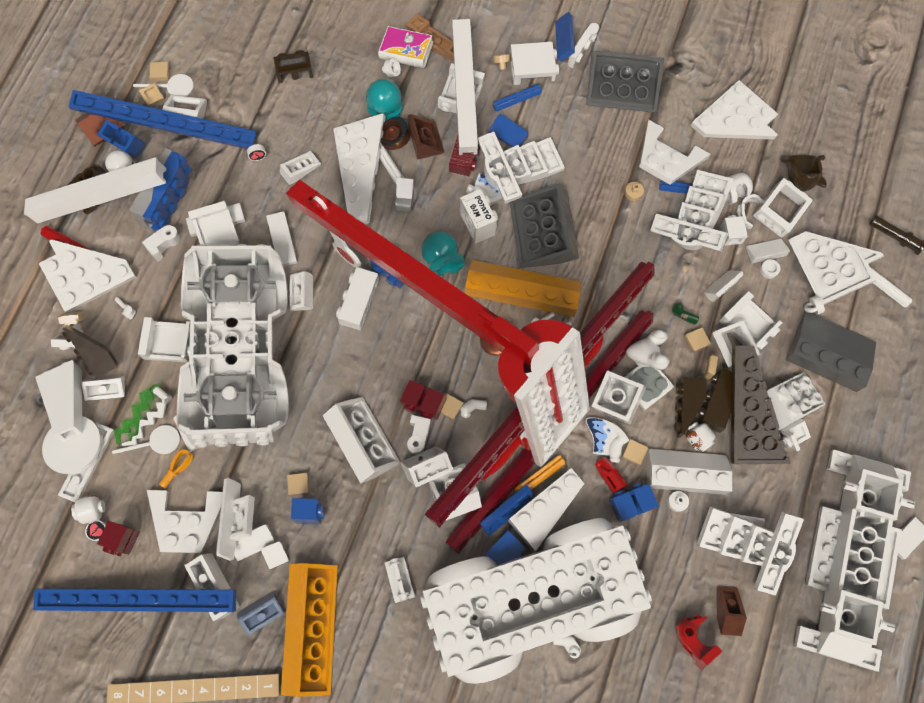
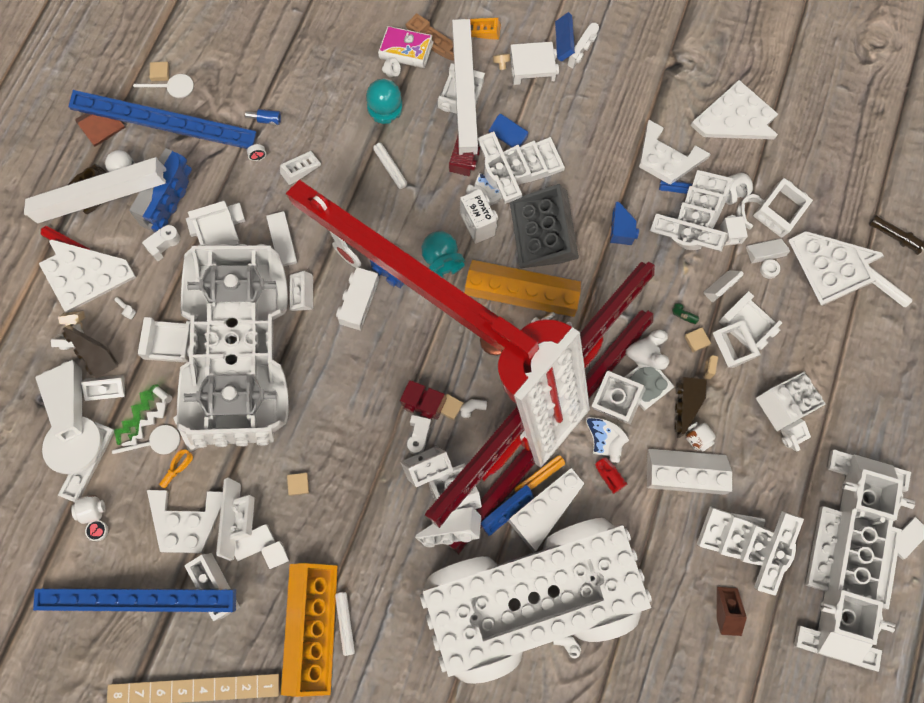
(117, 538): dark red piece -> none
(121, 139): blue piece -> none
(151, 95): tan tile -> none
(198, 113): white tile -> none
(260, 613): sand blue slope -> none
(265, 116): none -> blue piece
(292, 64): dark brown window -> none
(307, 511): blue piece -> none
(344, 623): none -> white axle
(358, 160): white wing -> none
(361, 439): white slope -> none
(395, 133): copper piece -> none
(399, 579): white hinge -> none
(404, 194): leg -> none
(424, 137): copper slope -> none
(459, 526): none -> white slope
(486, 22): none -> light orange slope
(505, 549): blue slope -> none
(517, 97): blue axle -> none
(623, 226): none -> blue slope
(624, 81): dark grey slope -> none
(634, 191): tan tile -> none
(634, 452): tan tile -> none
(634, 502): blue piece -> none
(674, 503): white tile -> none
(700, 653): red tile -> none
(718, 402): dark brown brick -> none
(753, 418): wing -> none
(805, 171): dark brown hair -> none
(816, 304): white tile -> none
(832, 352): dark grey slope -> none

